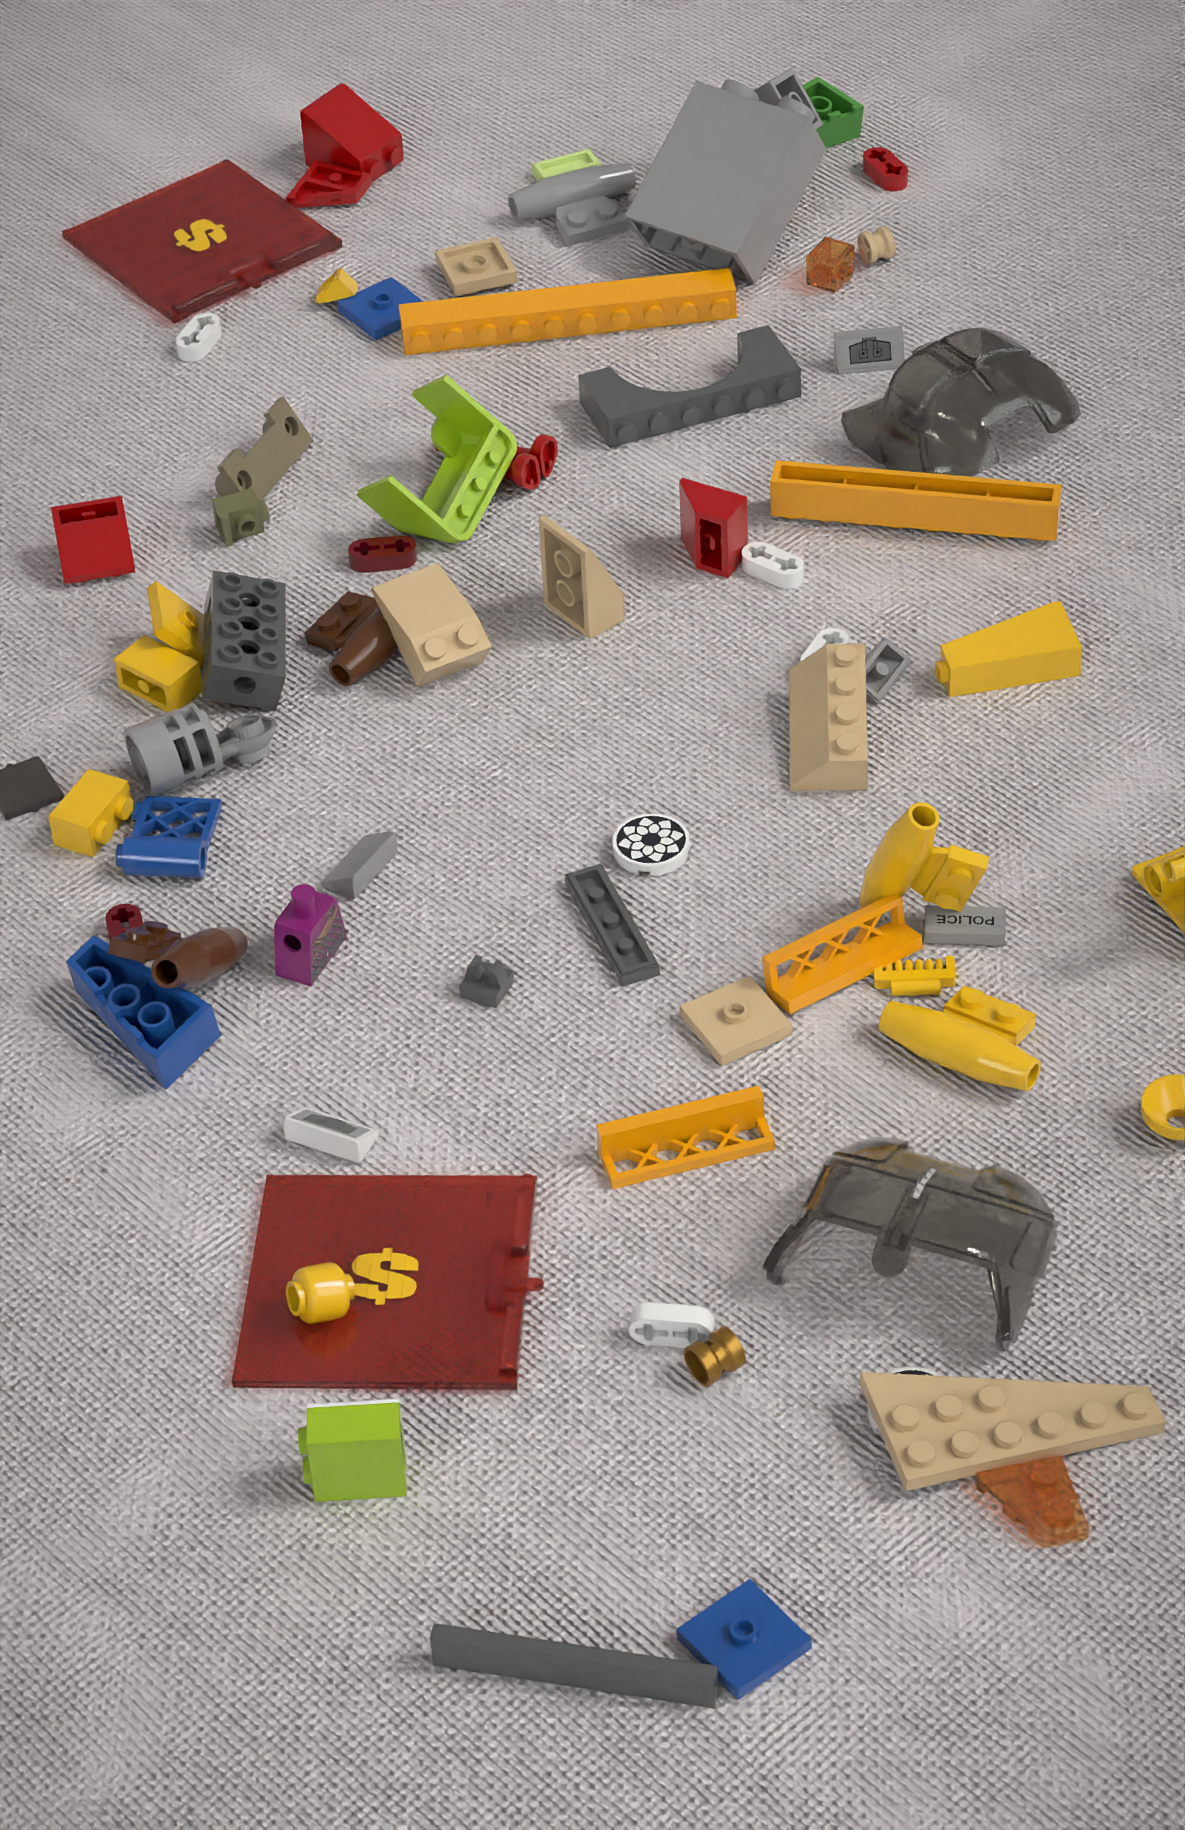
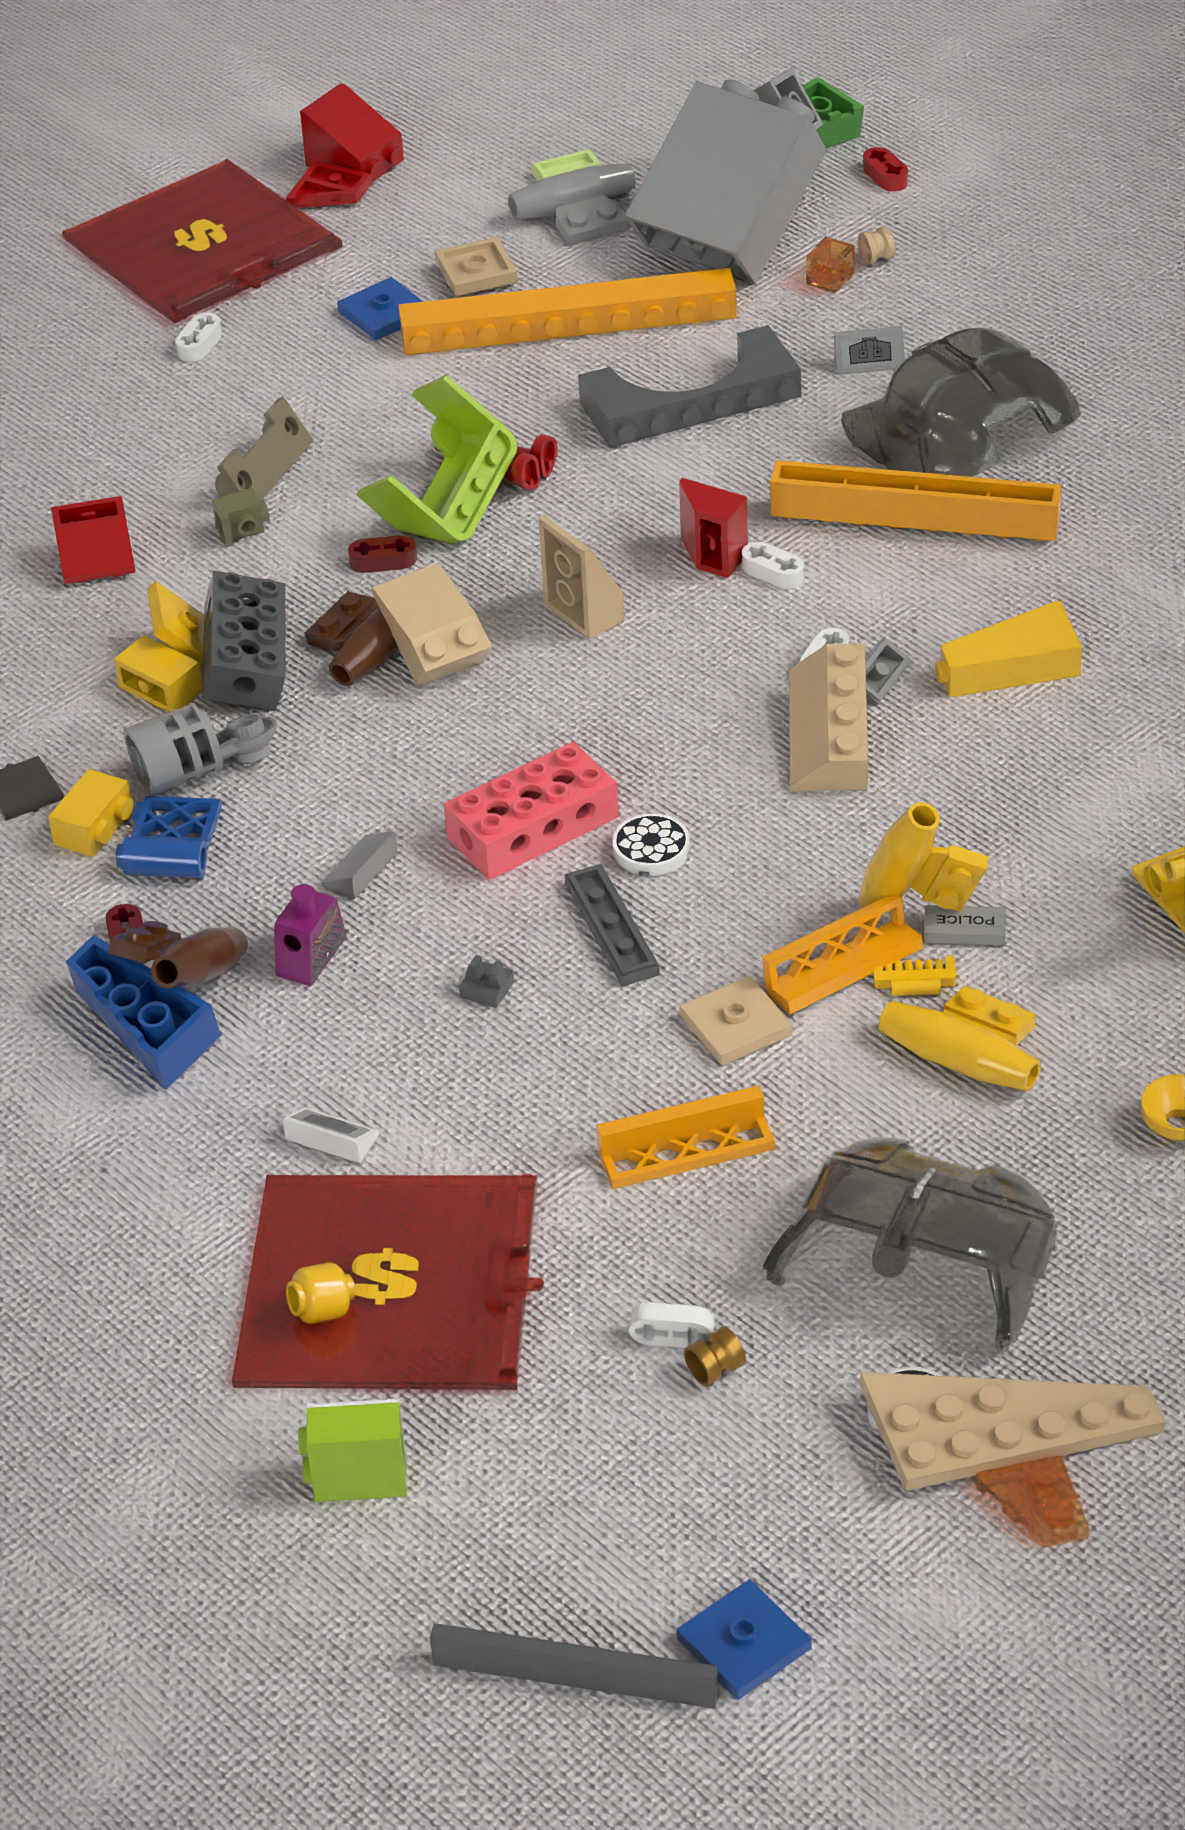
(336, 287): yellow slope -> none
(531, 810): none -> coral brick

